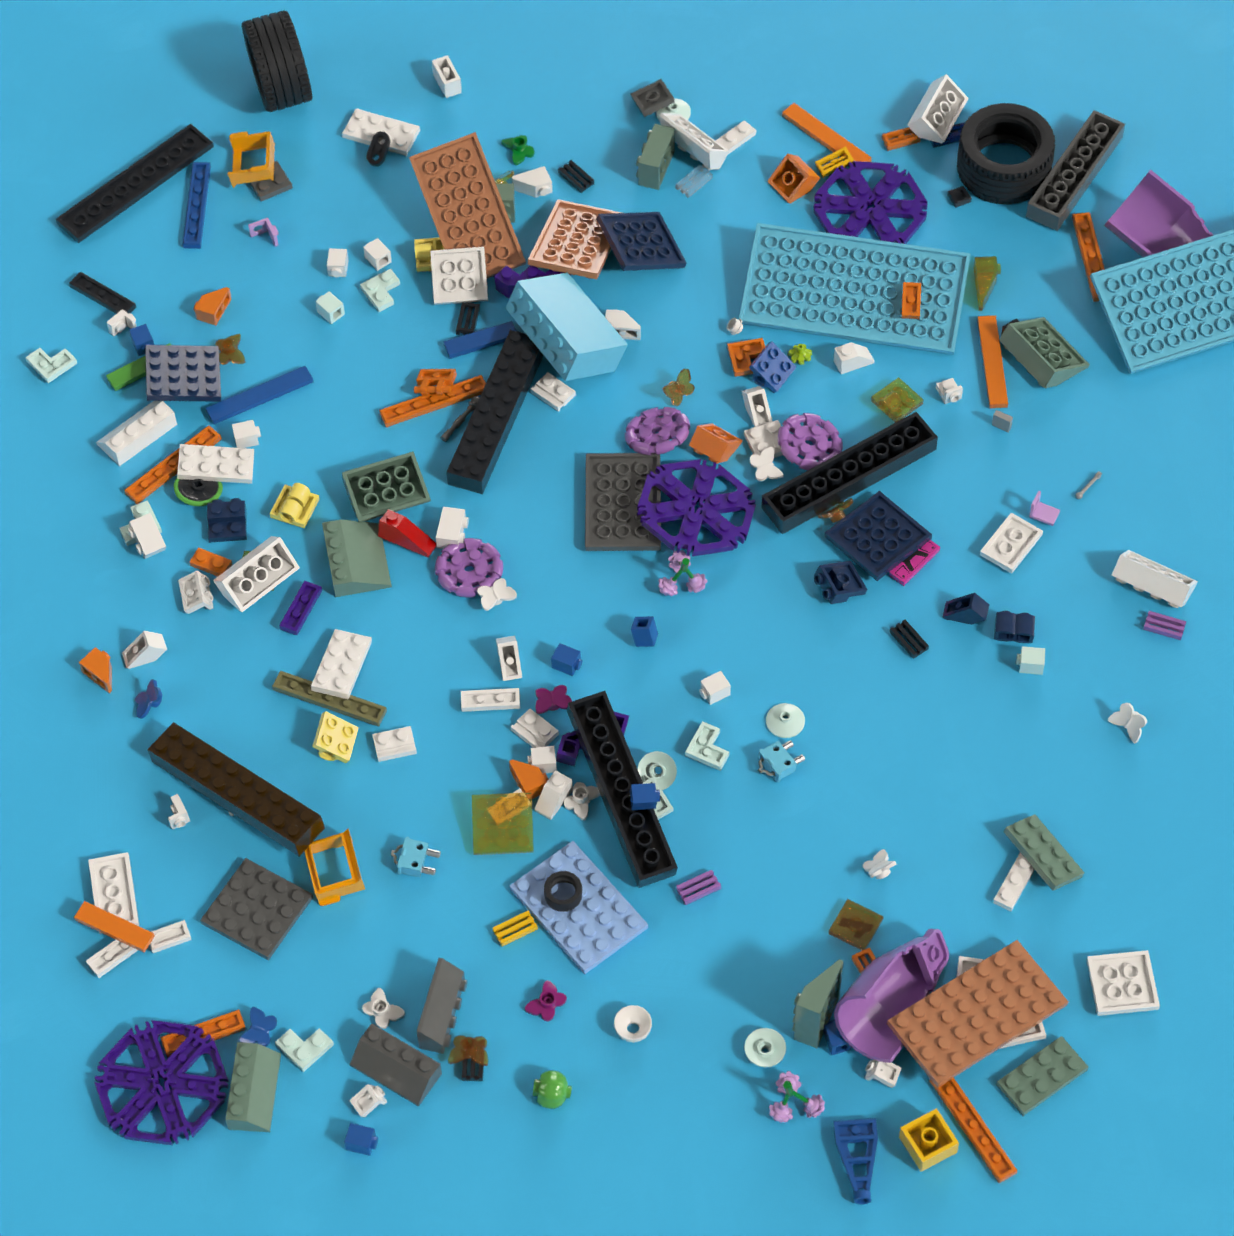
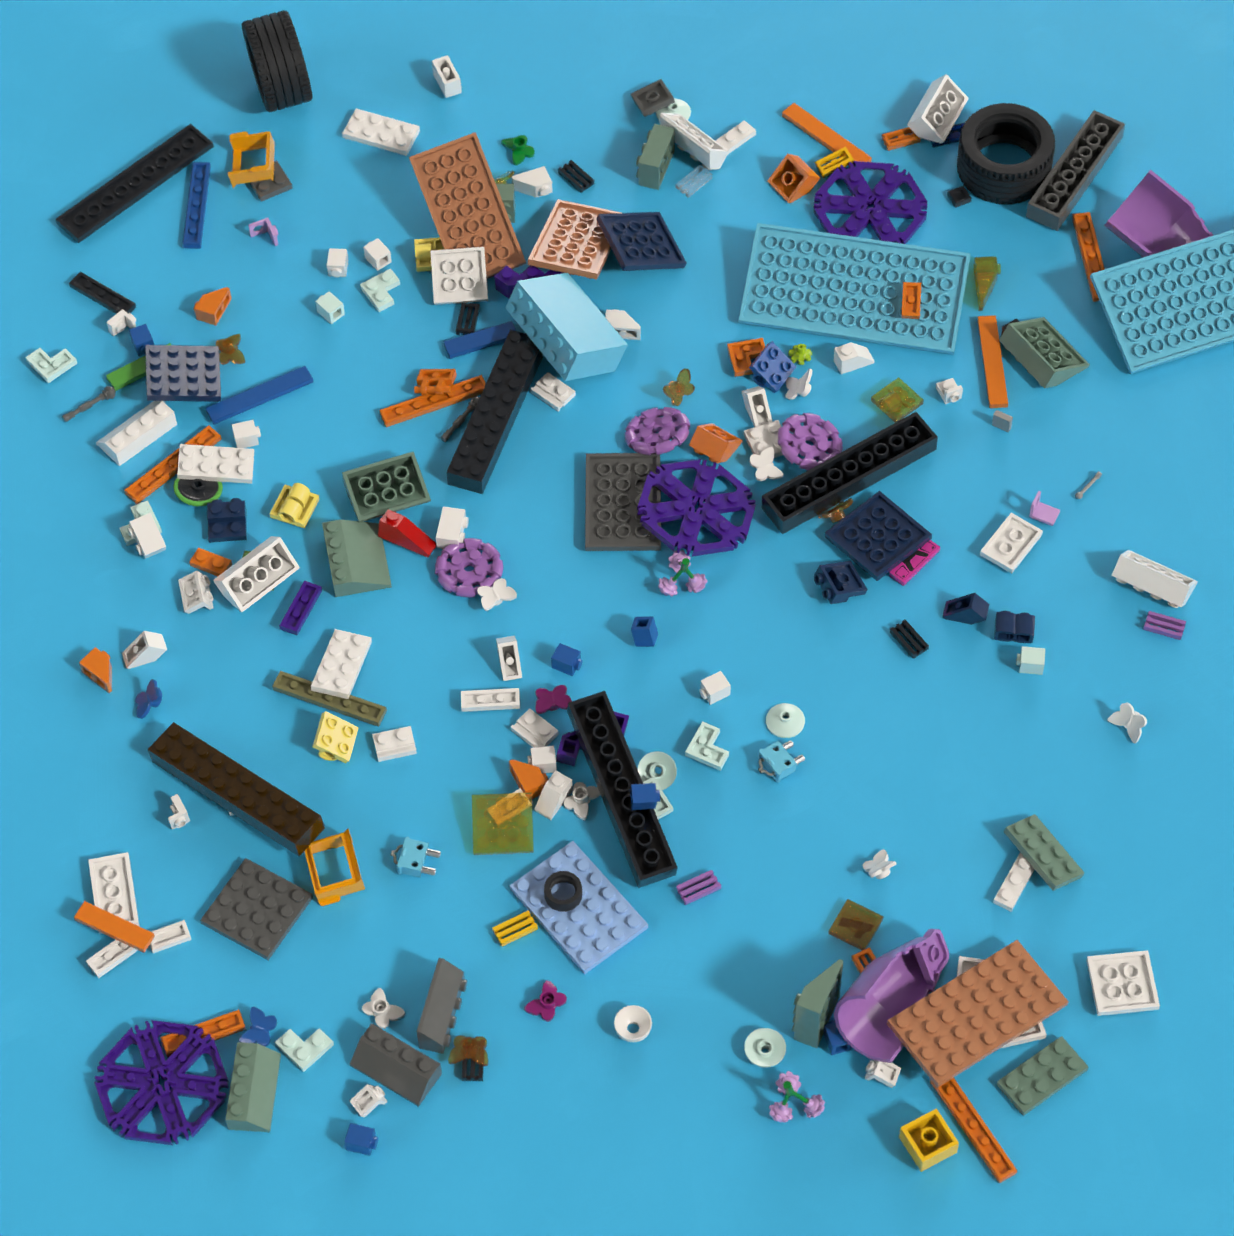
(107, 393): none -> dark grey piece
(378, 149): black plate -> none
(551, 1089): bright green plant -> none
(735, 326): white plate -> none
(798, 386): none -> white animal
(857, 1132): blue plate -> none

